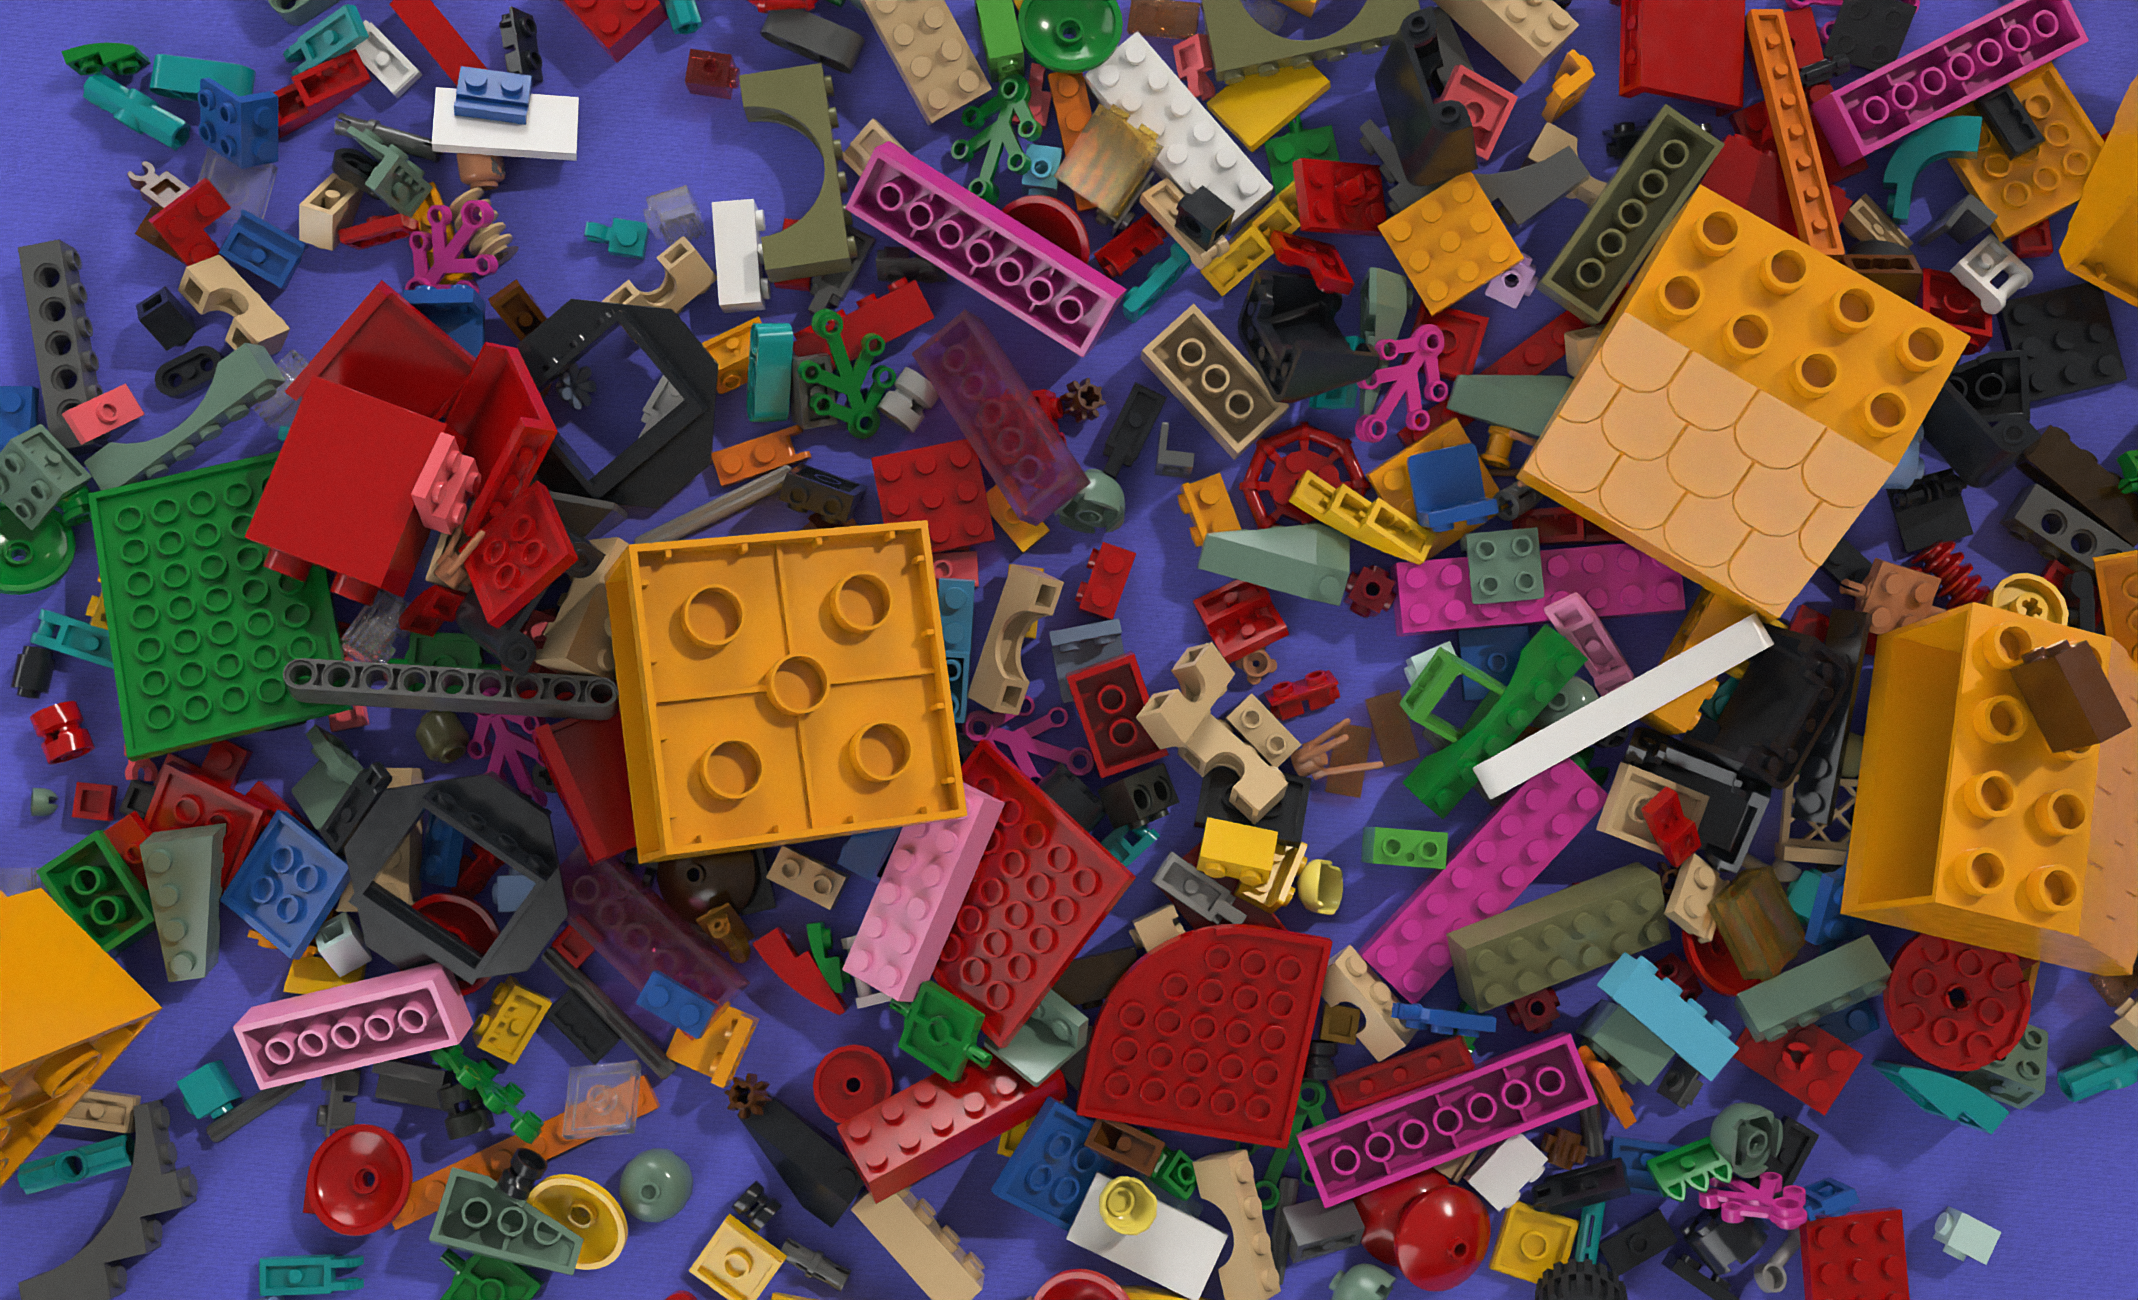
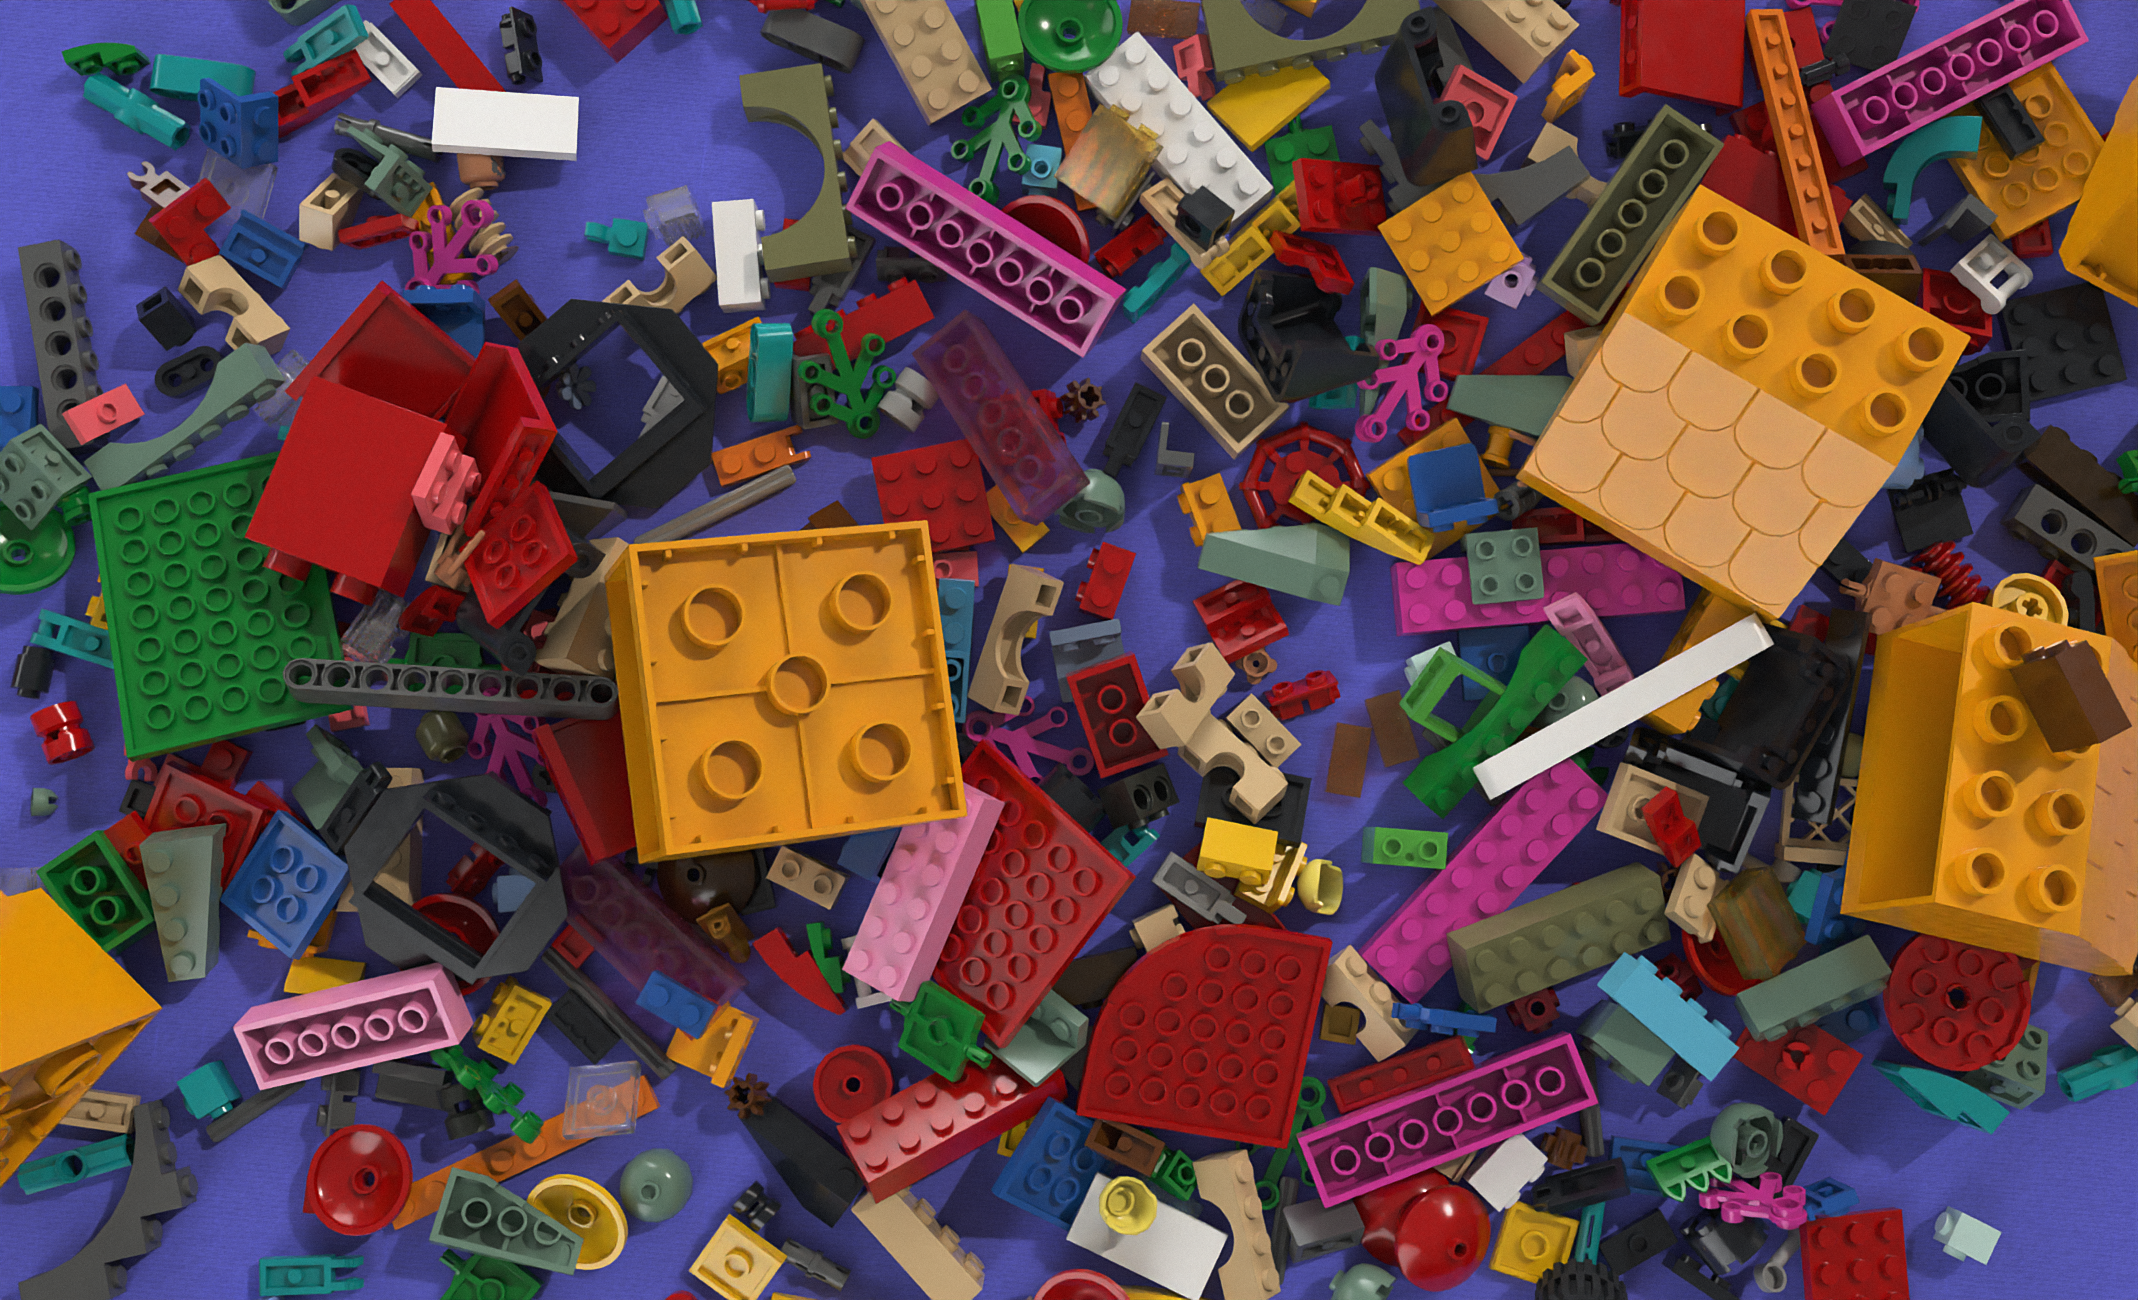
(94, 801): red plate -> none
(345, 951): light aqua brick -> none
(441, 853): blue plate -> none
(493, 95): plate -> none
(524, 1170): black wheel -> none
(711, 74): clear red brick -> none
(821, 492): black plate -> none
(1313, 756): nougat plant -> none
(1319, 1063): black wheel -> none
(1360, 601): dark red brick -> none
(1607, 1086): orange hinge -> none

